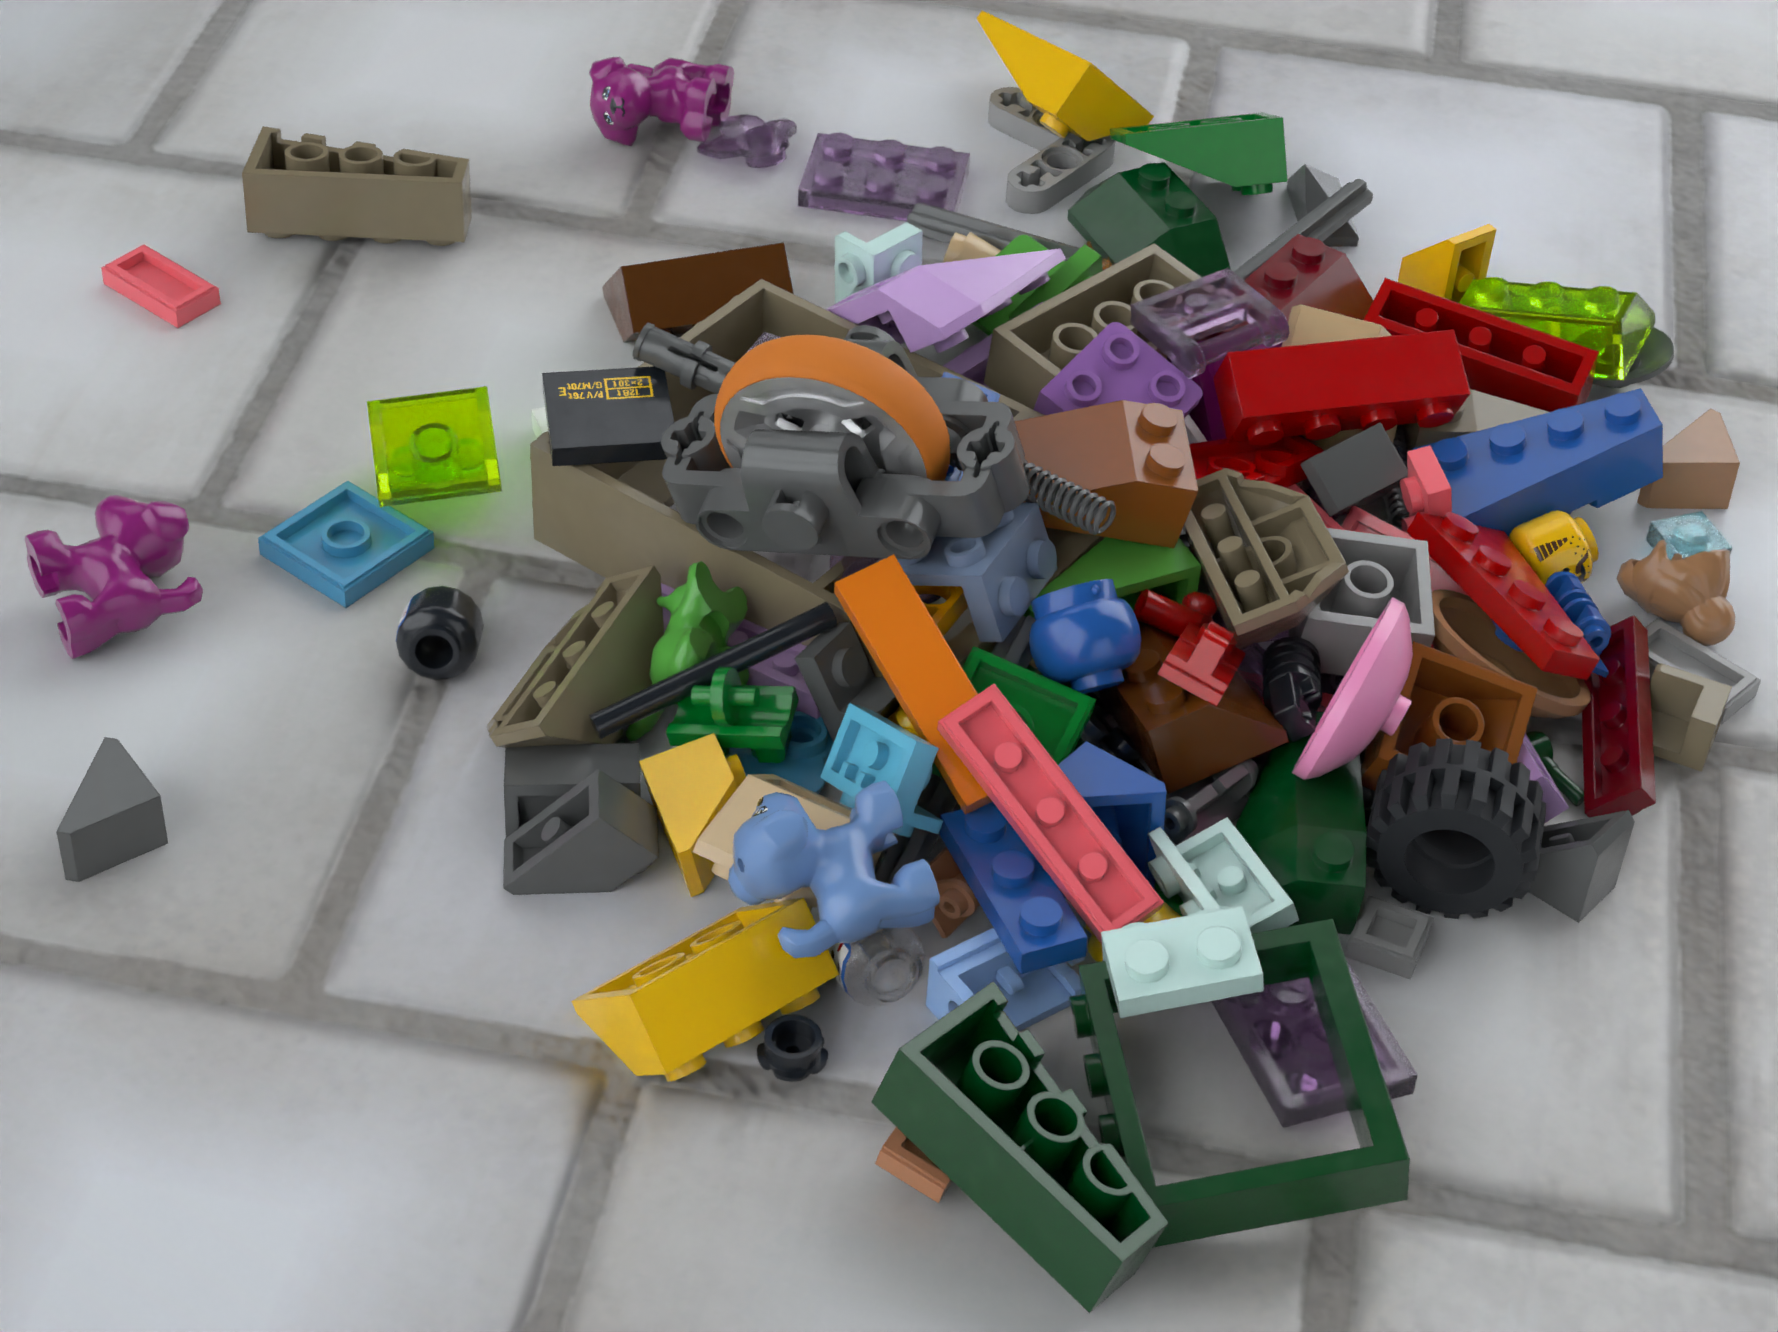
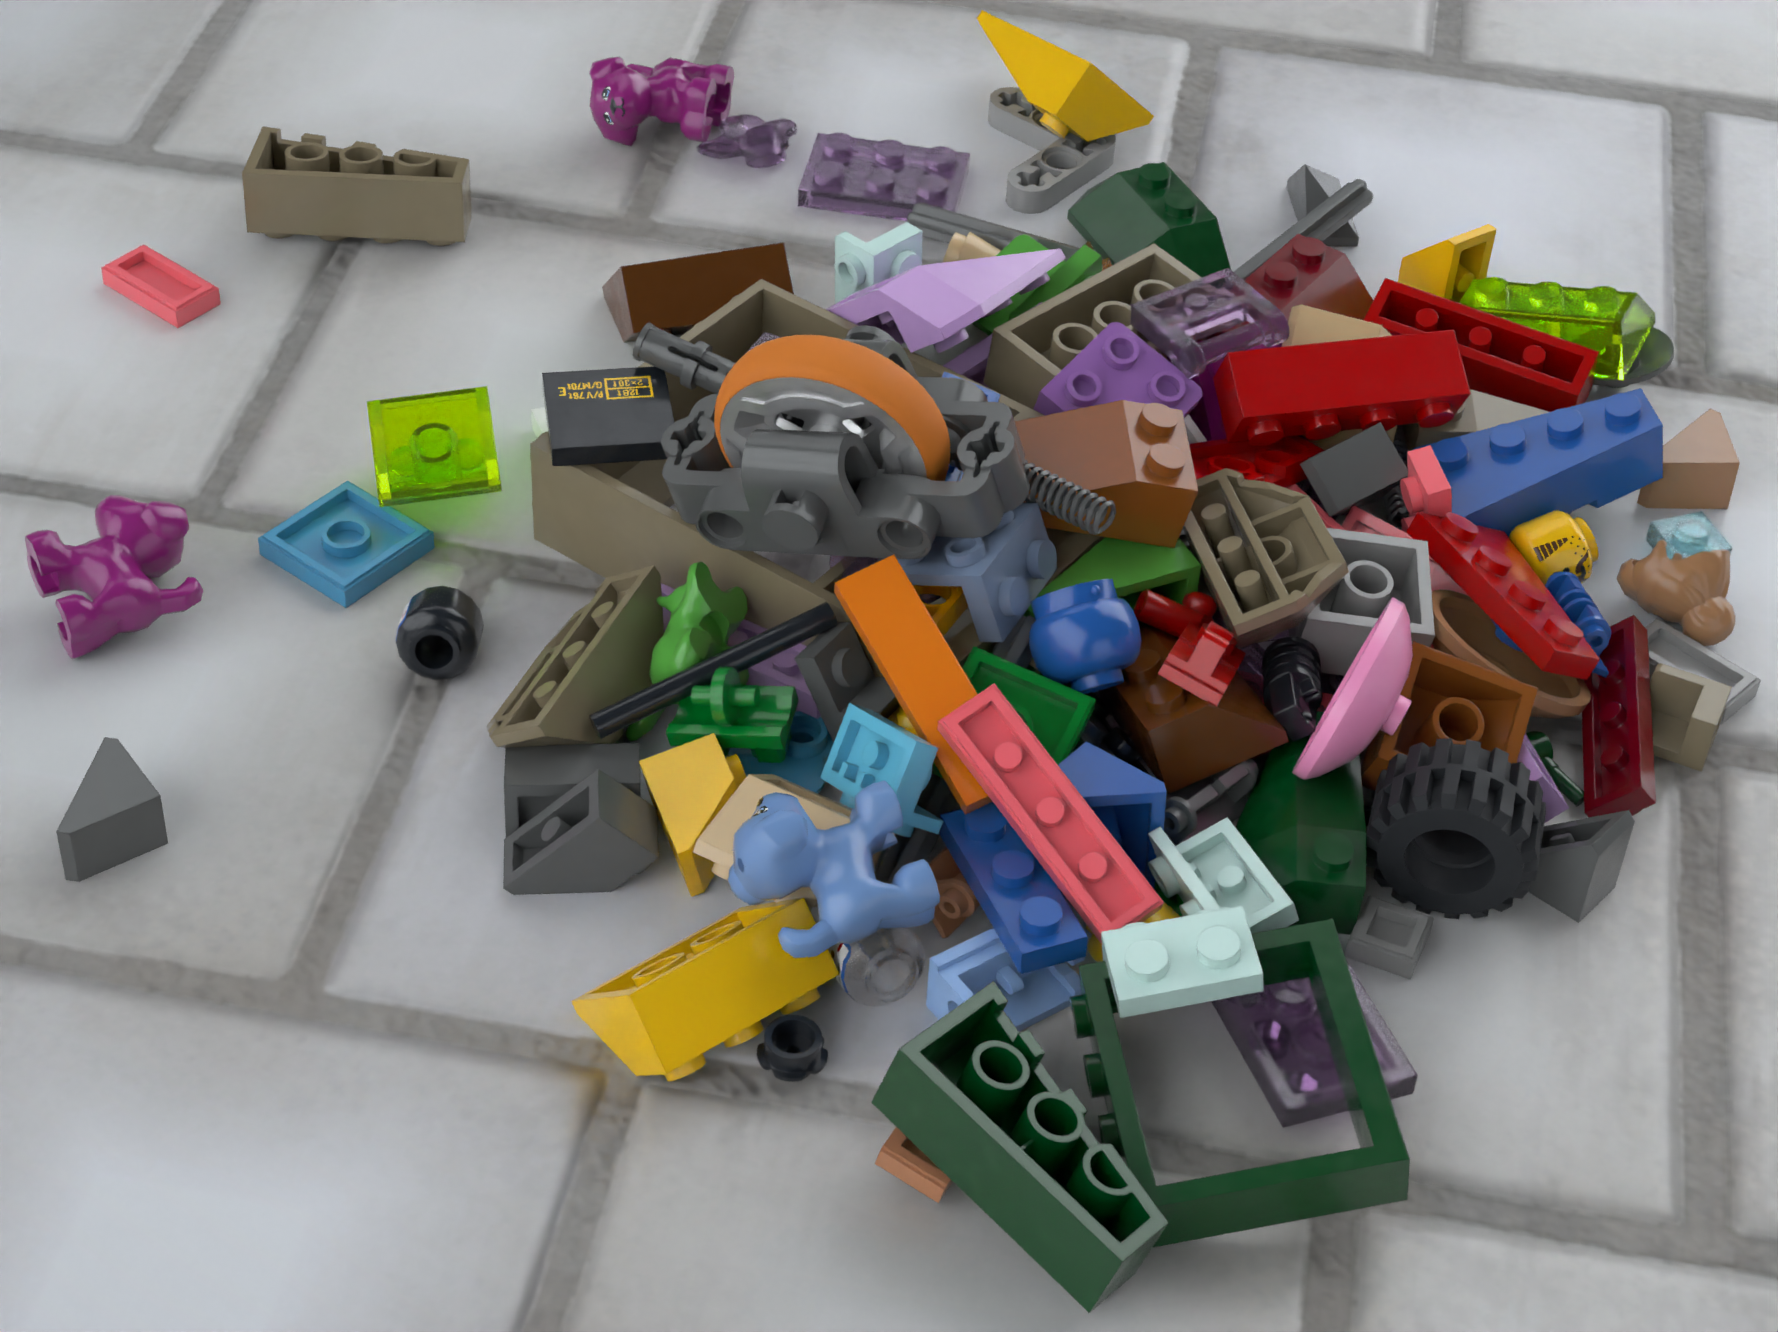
(1231, 149): green slope -> none

